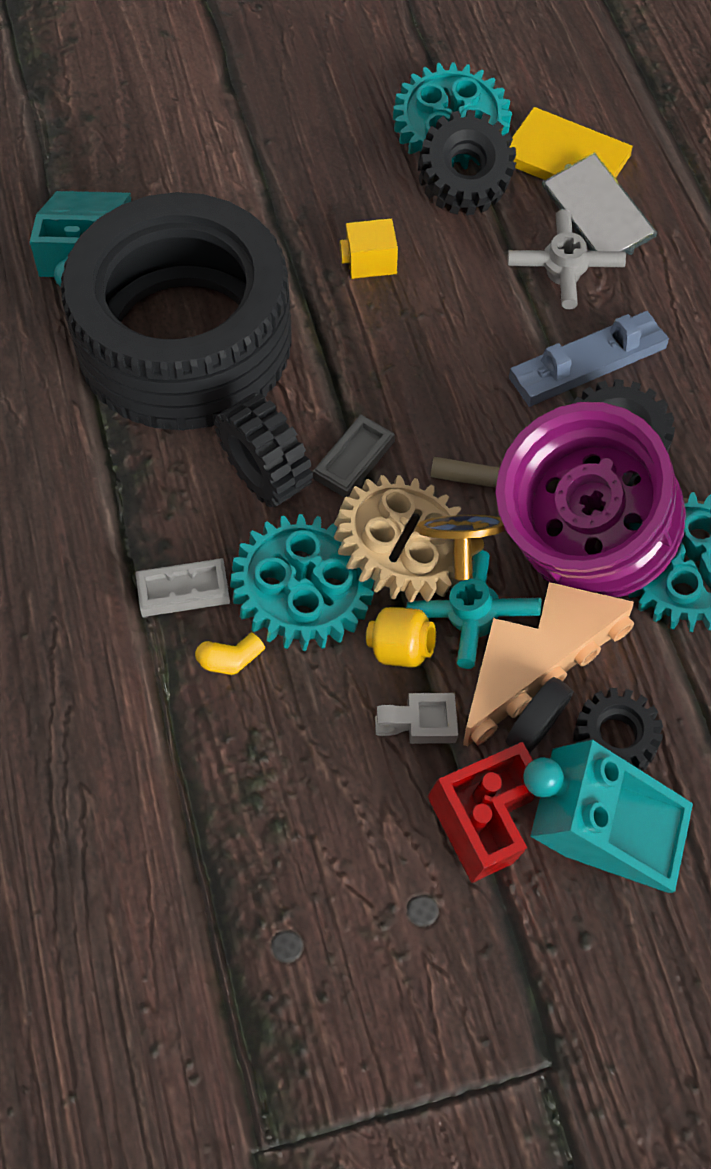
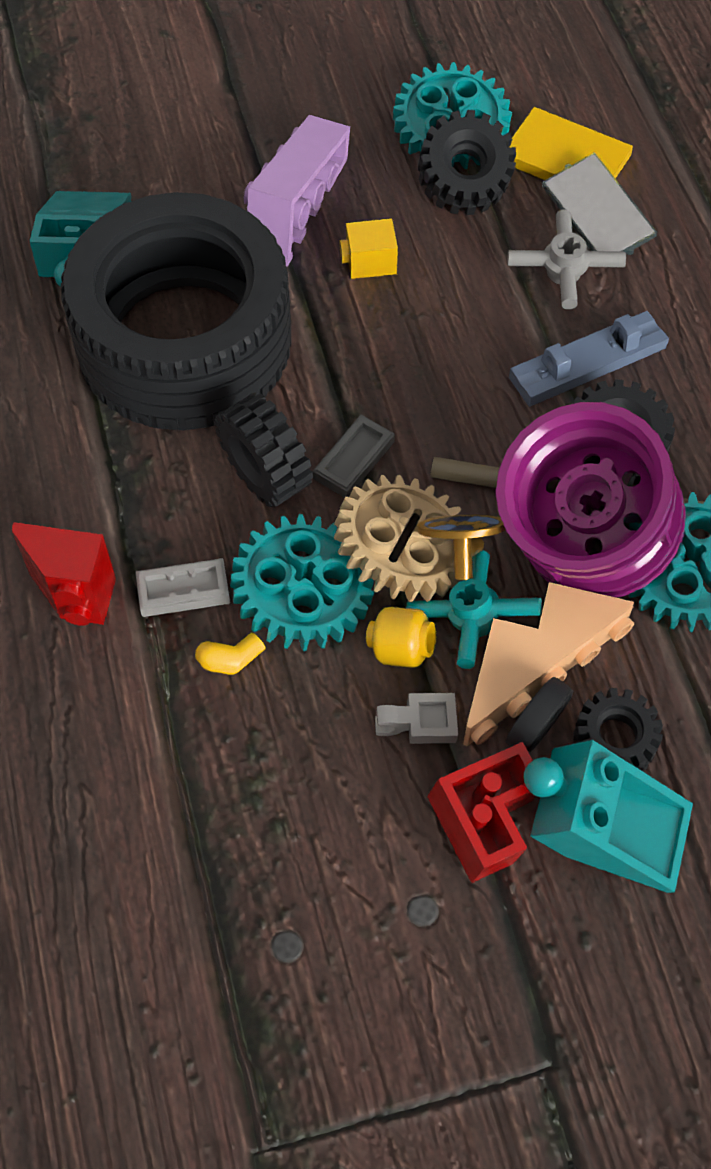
(69, 570): none -> red slope
(297, 178): none -> lavender wedge

